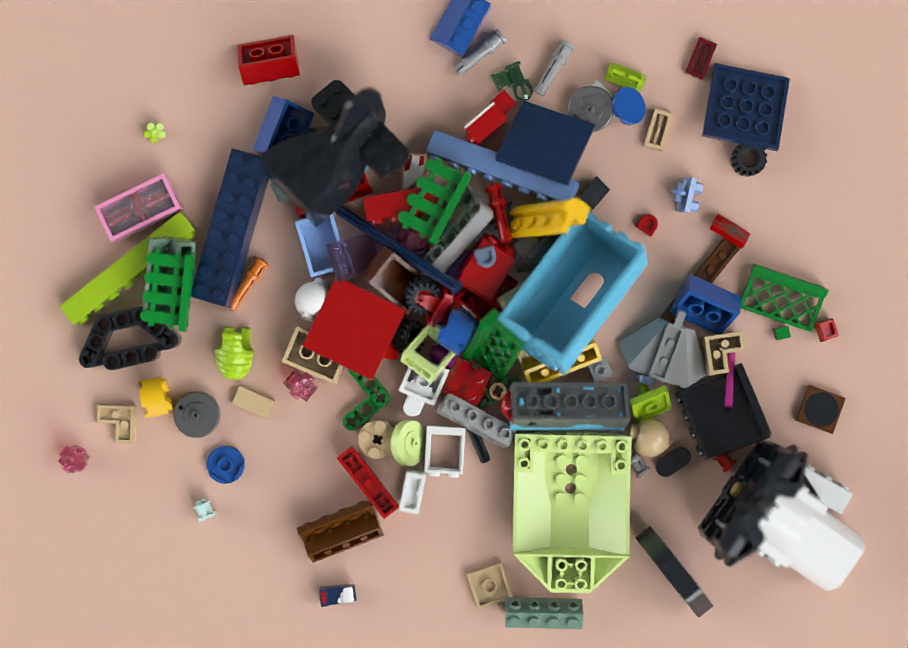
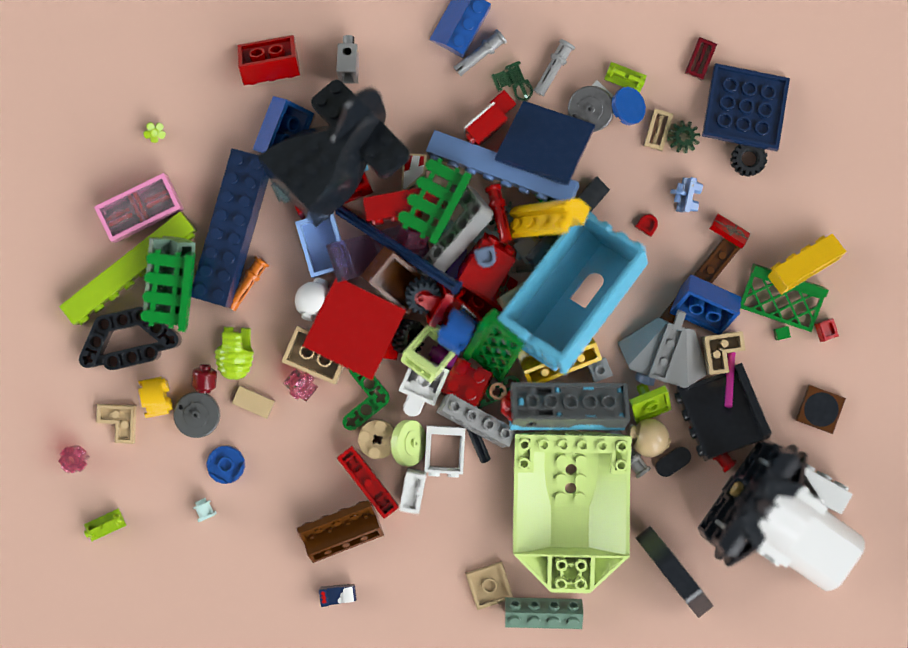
(104, 525): none -> lime hinge
(204, 378): none -> dark red head
(348, 60): none -> light grey torso
(688, 143): none -> clear green gear
(806, 263): none -> yellow brick

